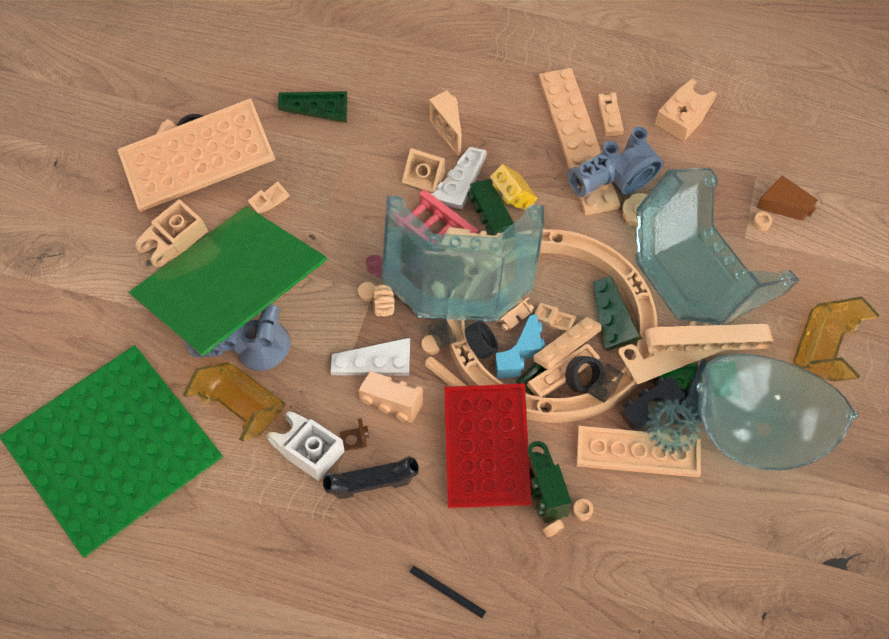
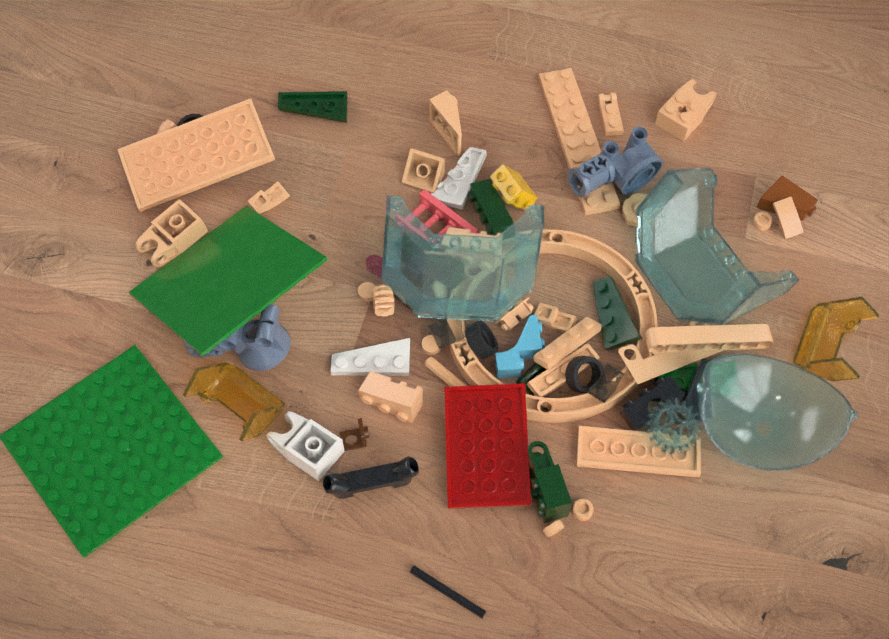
(788, 218): none -> light nougat slope

